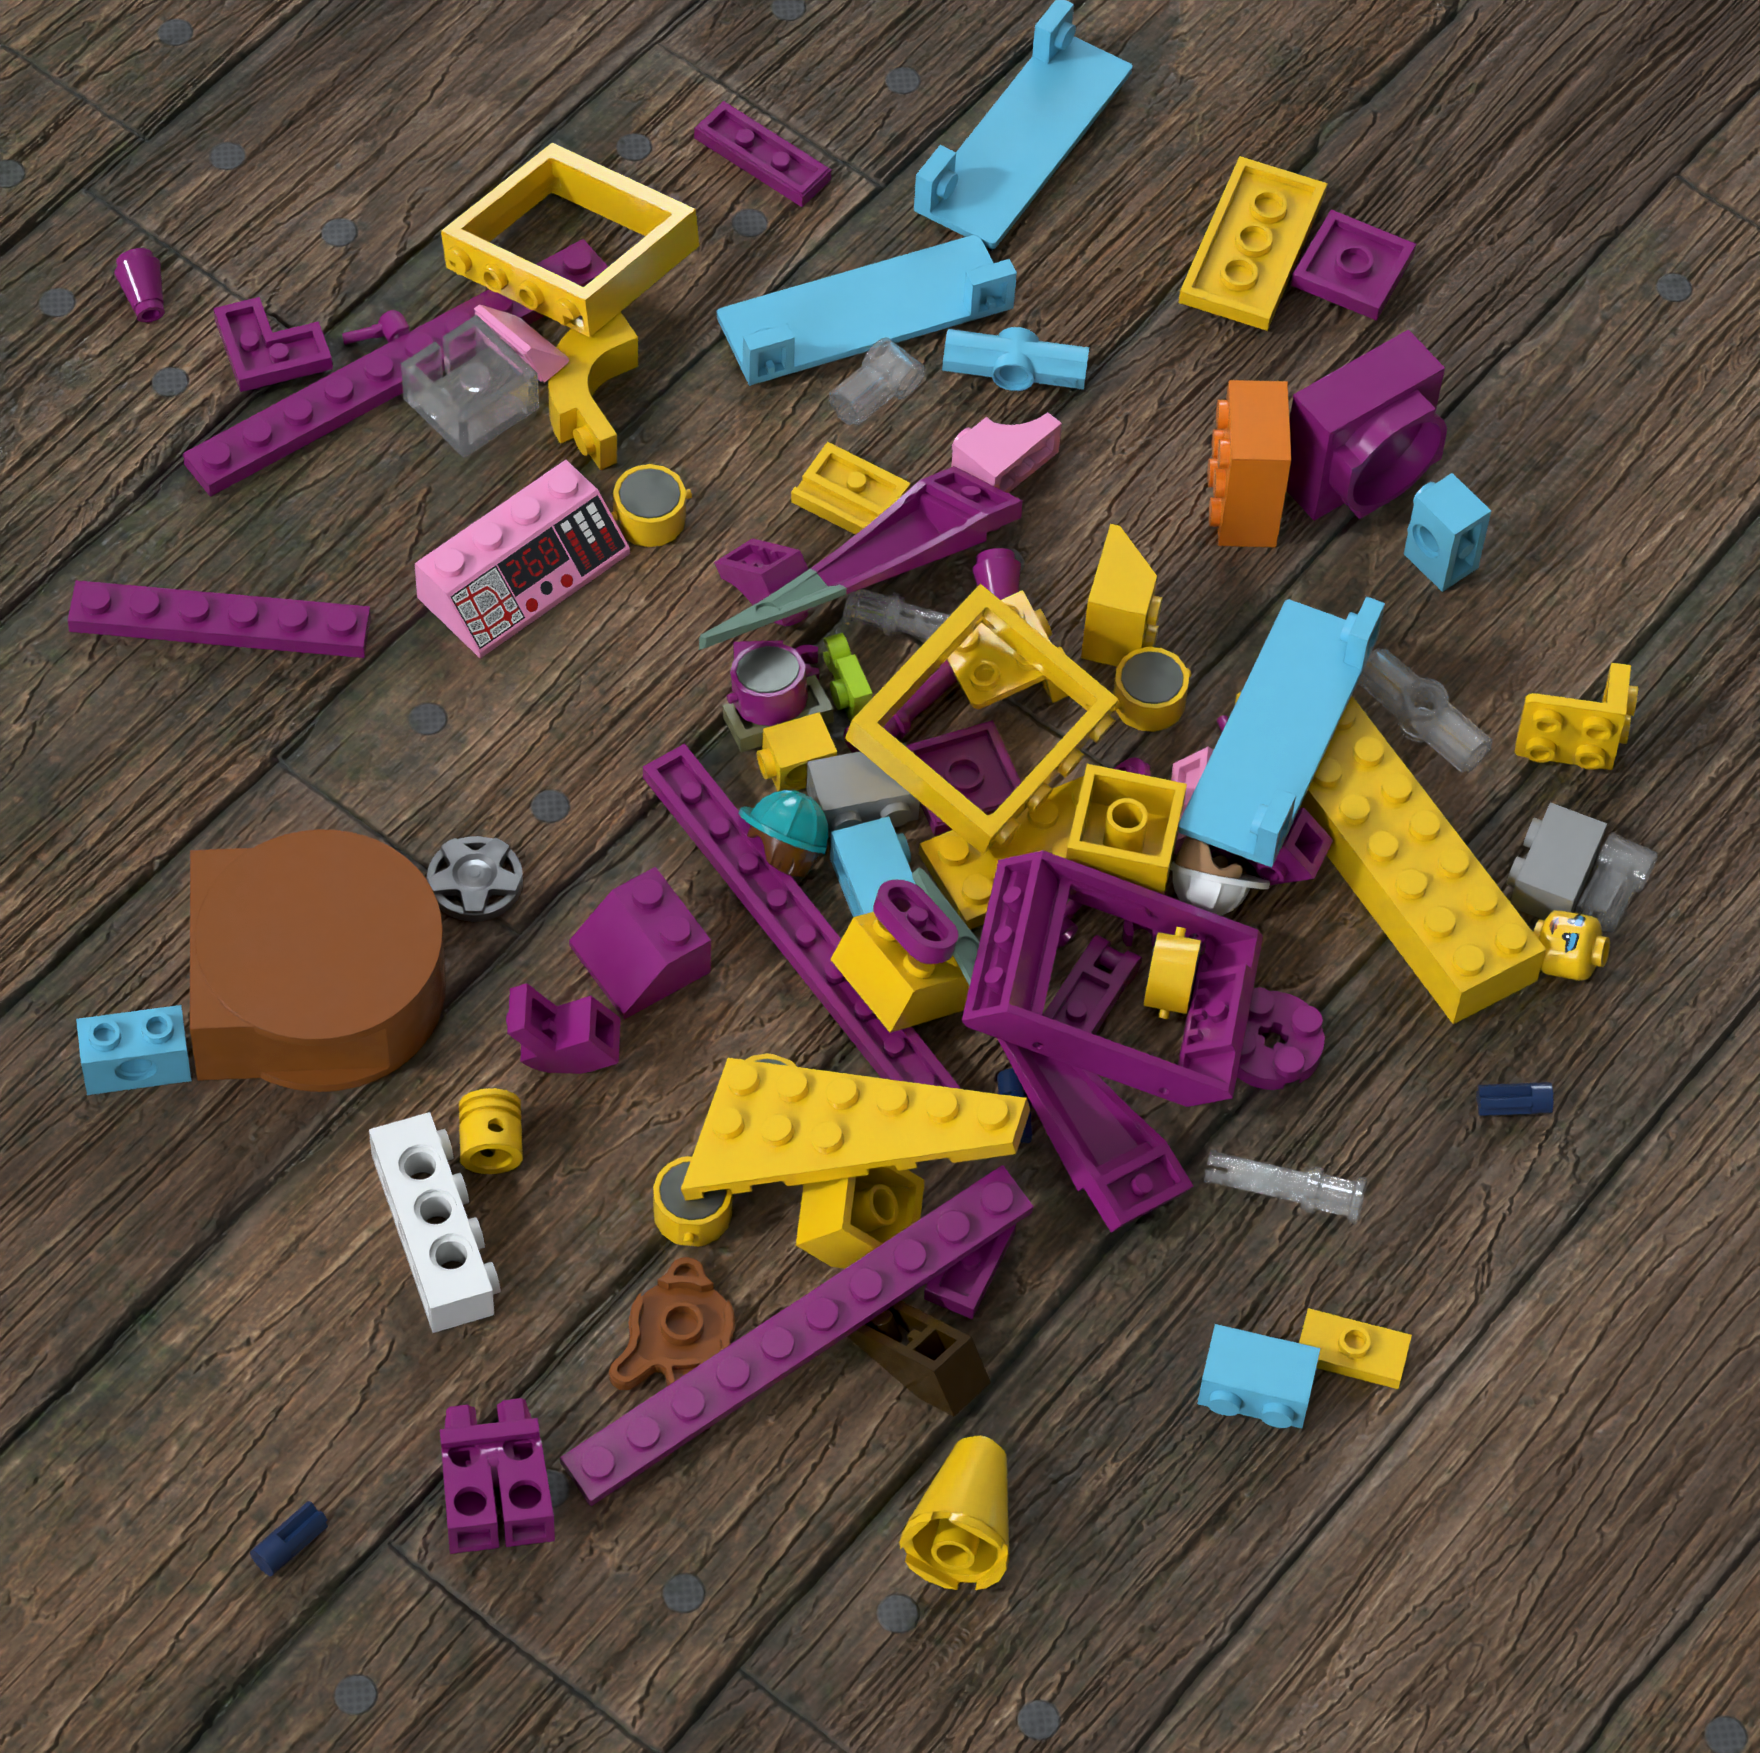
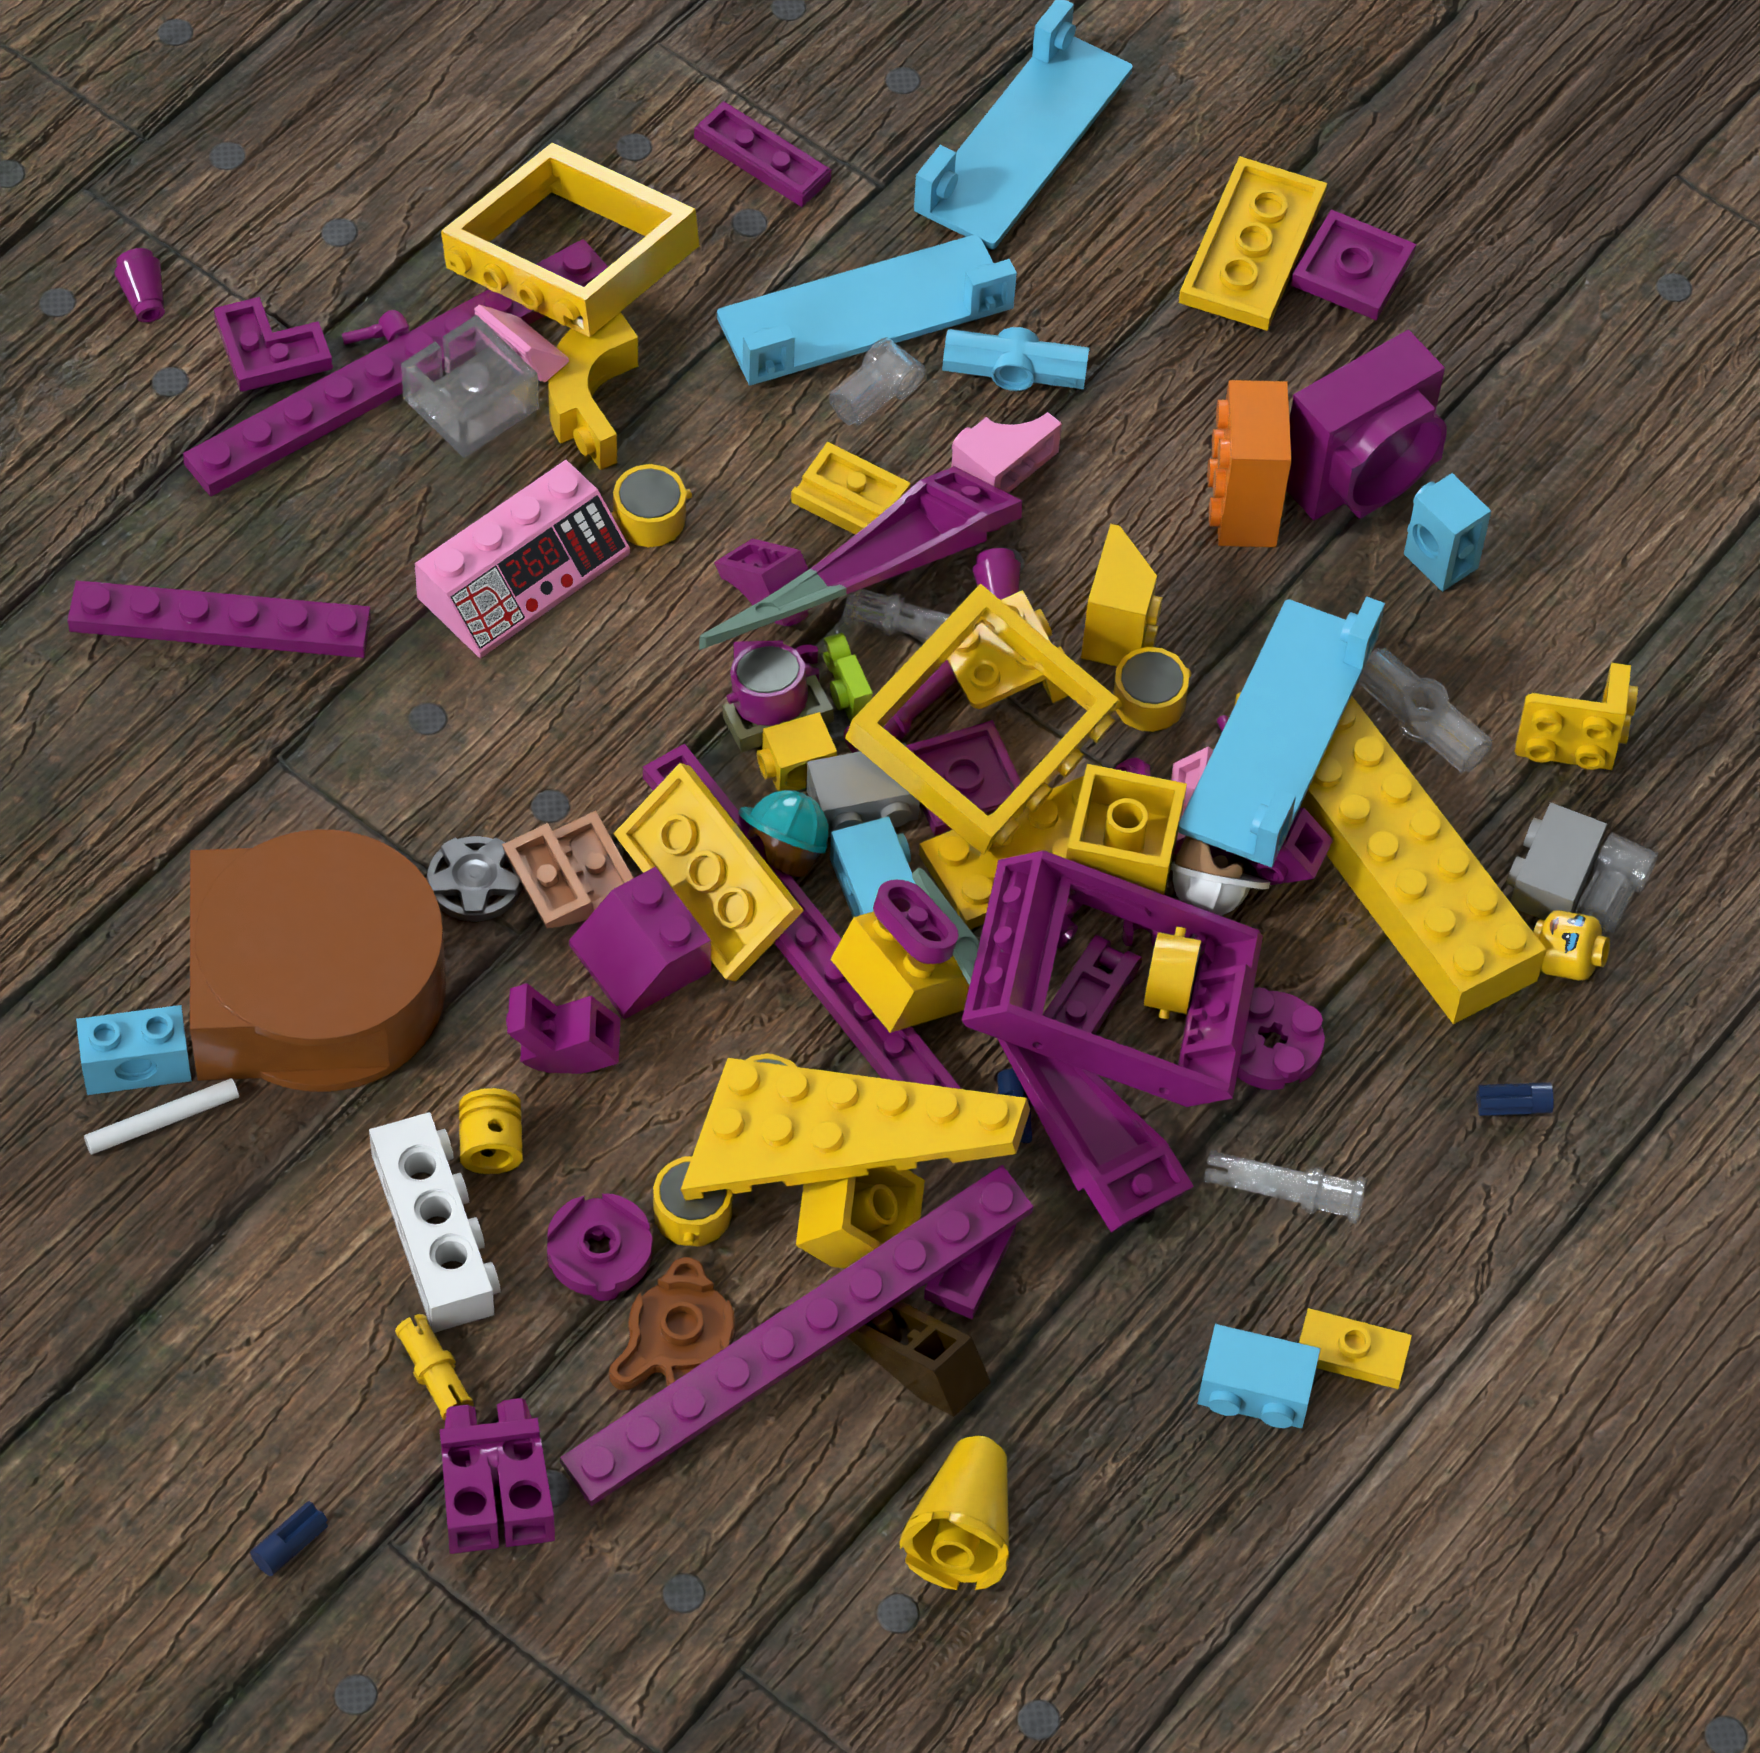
(161, 1116): none -> white bar
(432, 1364): none -> yellow pin
(567, 868): none -> nougat slope
(603, 1273): none -> magenta plate
(710, 869): none -> yellow plate

